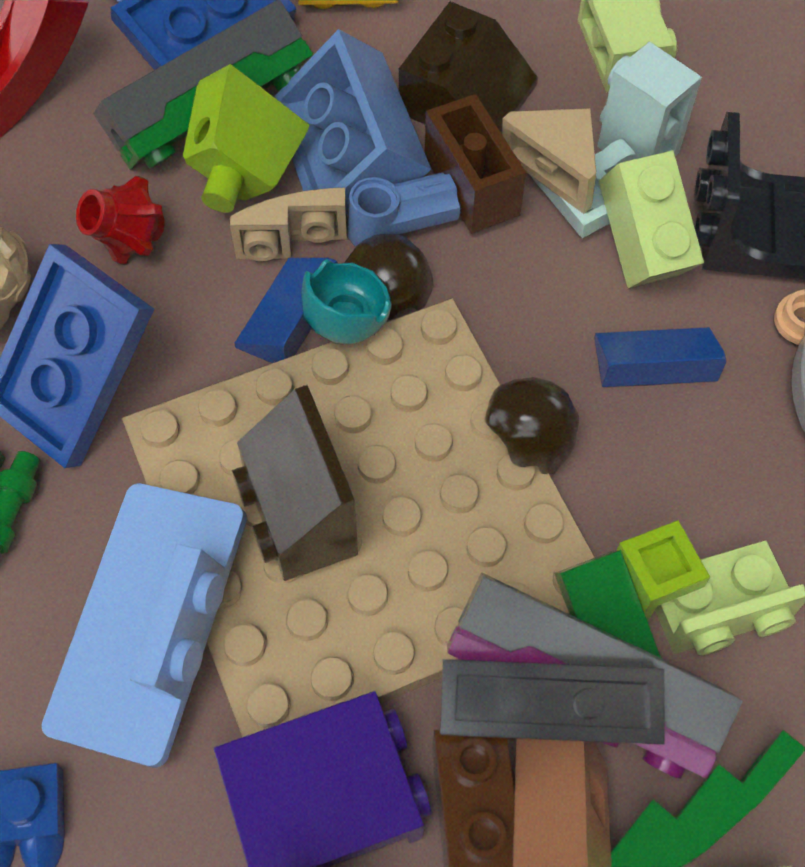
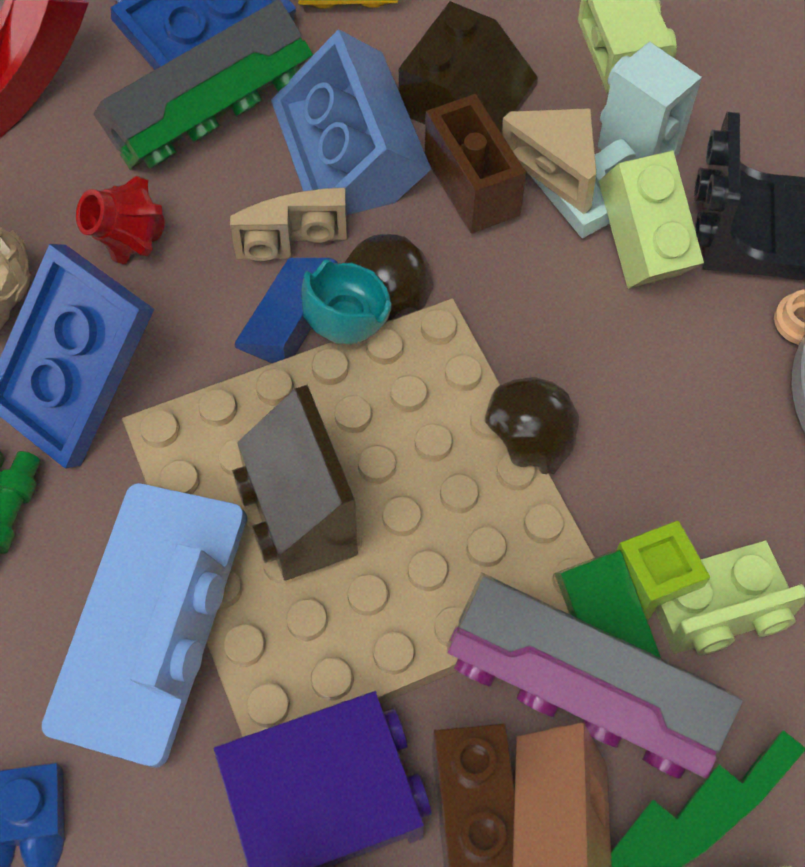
(239, 138): lime torso -> none
(402, 207): medium blue piece -> none
(553, 702): black plate -> none
(659, 357): blue slope -> none

